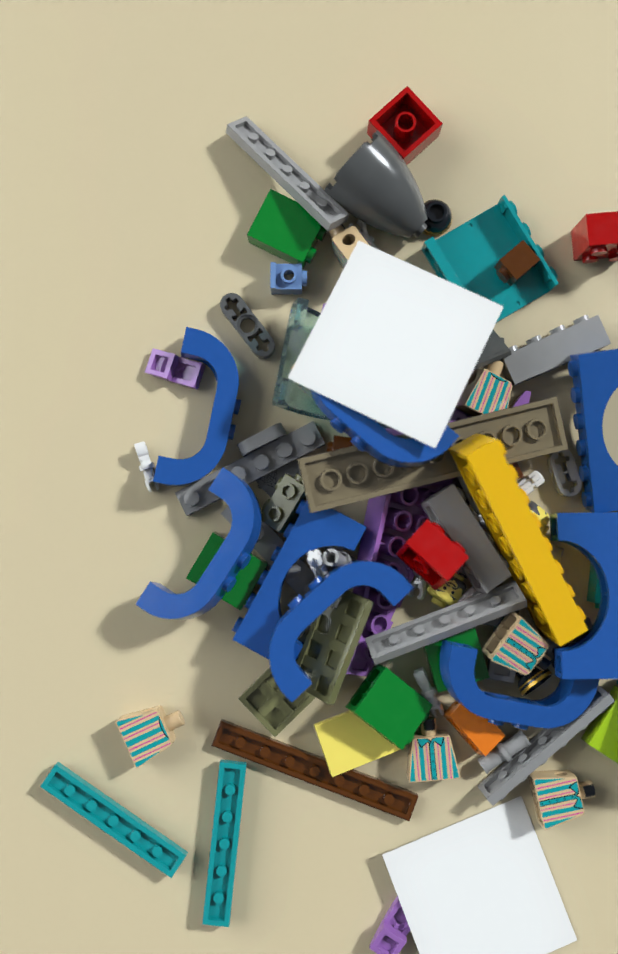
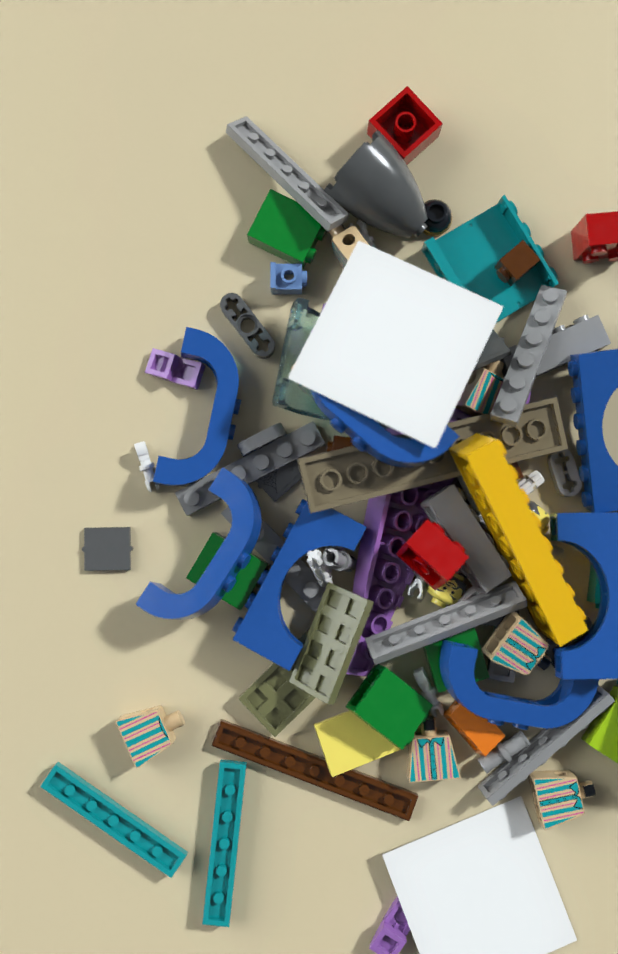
(107, 548): none -> dark grey piece
(284, 502): olive brick -> none
(306, 609): blue arch -> none
(528, 356): none -> light grey plate
(533, 680): black piece -> none

